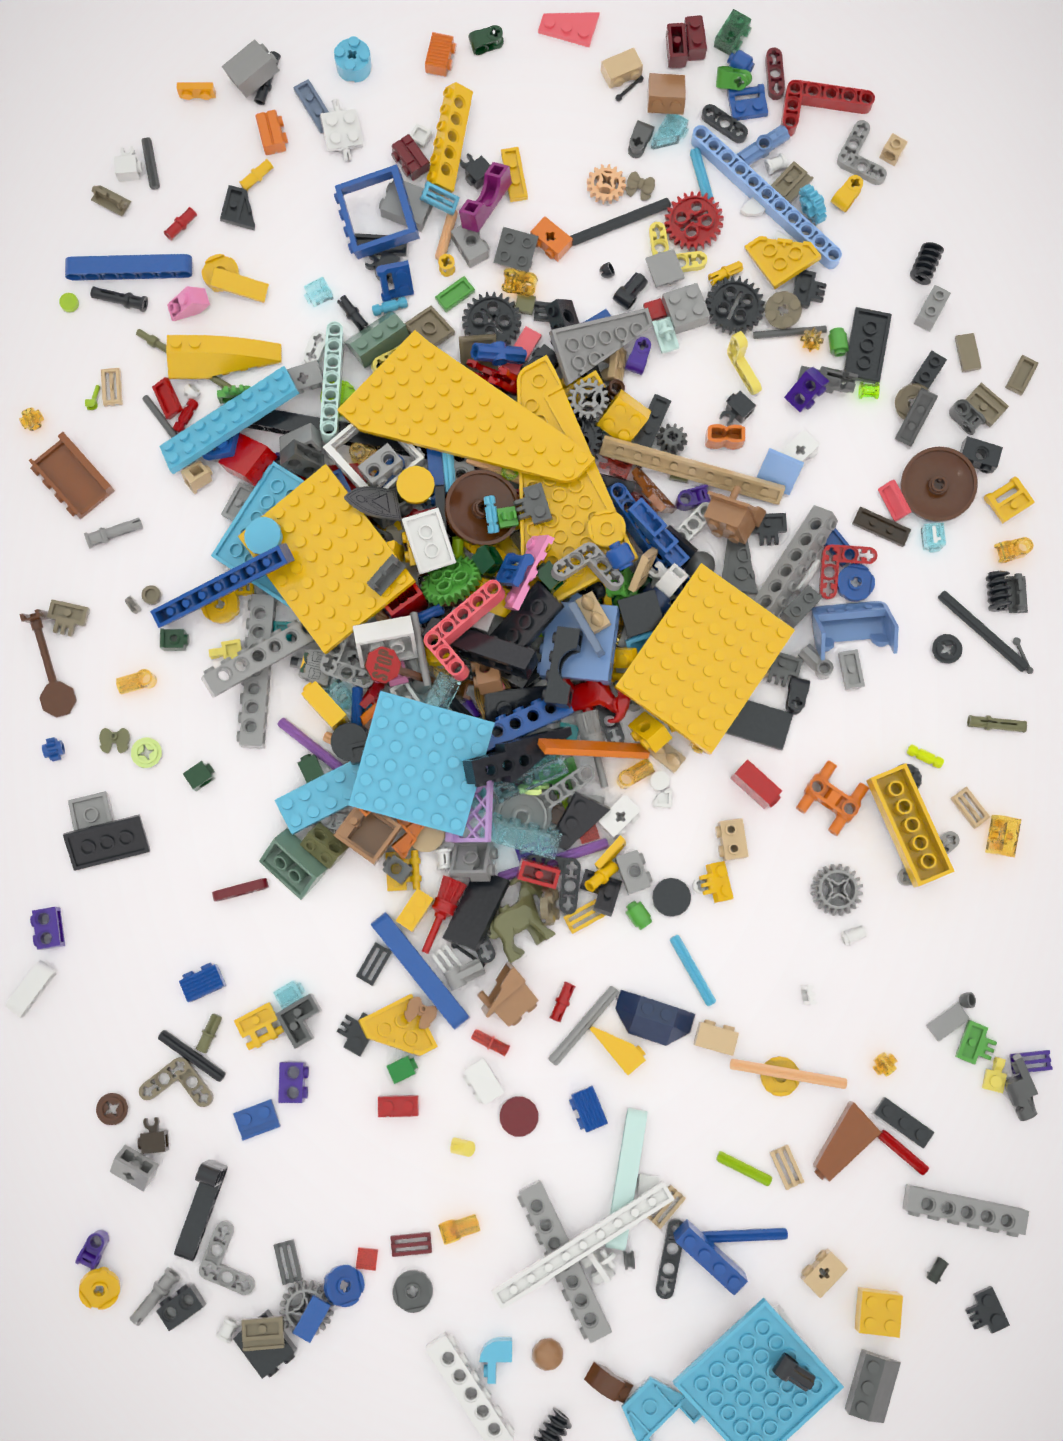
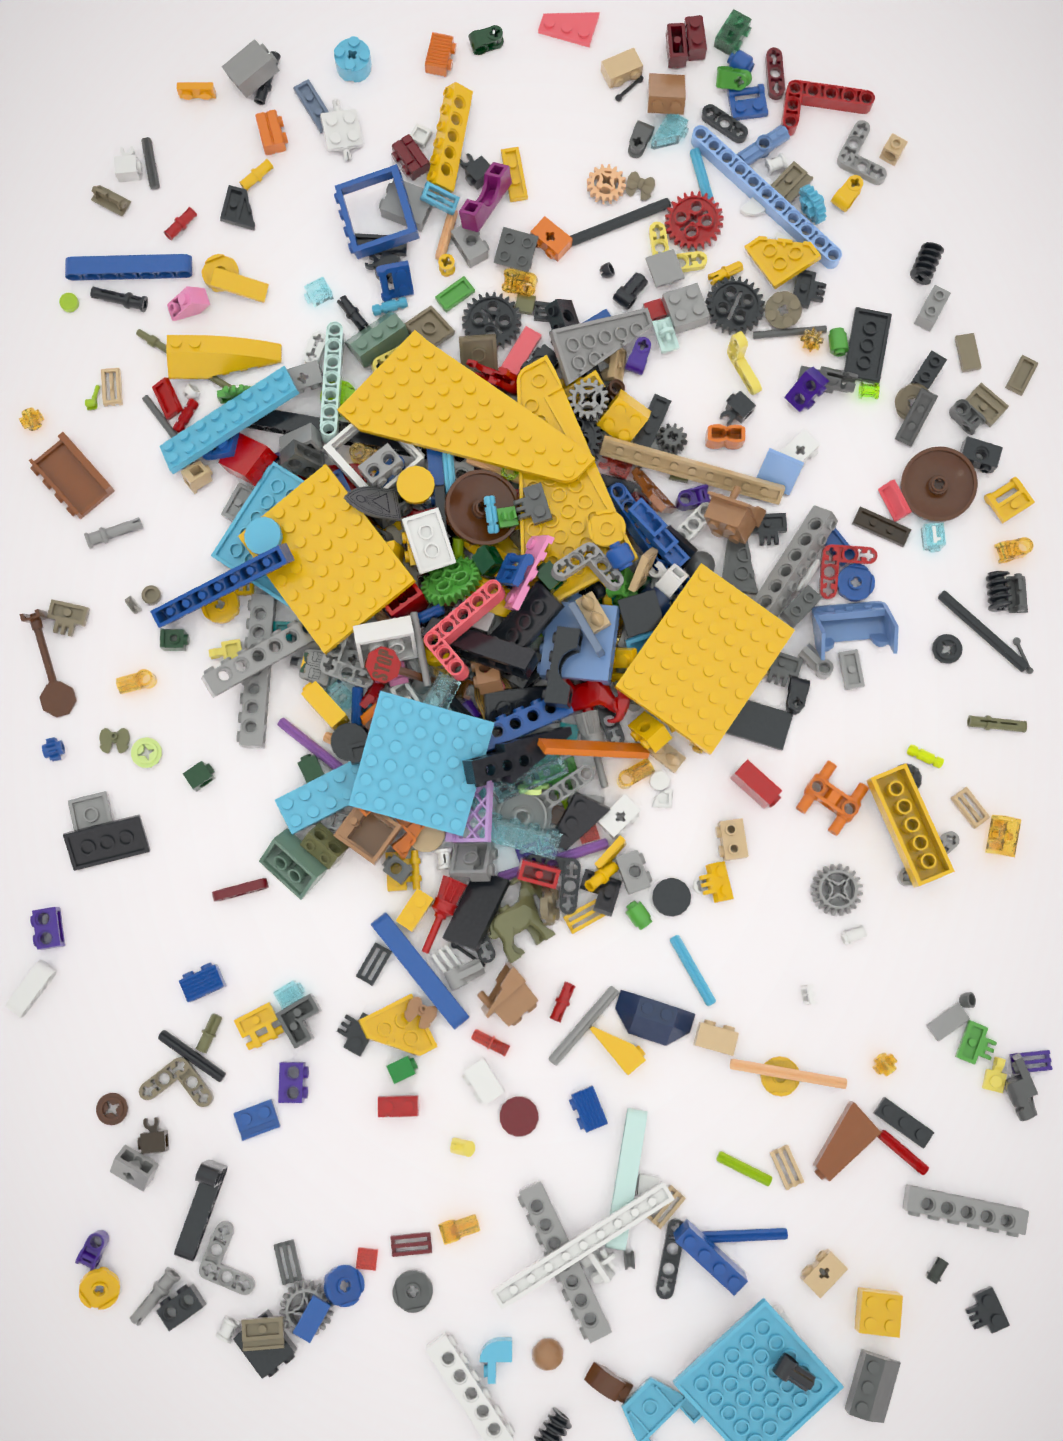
(386, 574): dark grey hinge -> none
(498, 353): blue piece -> none

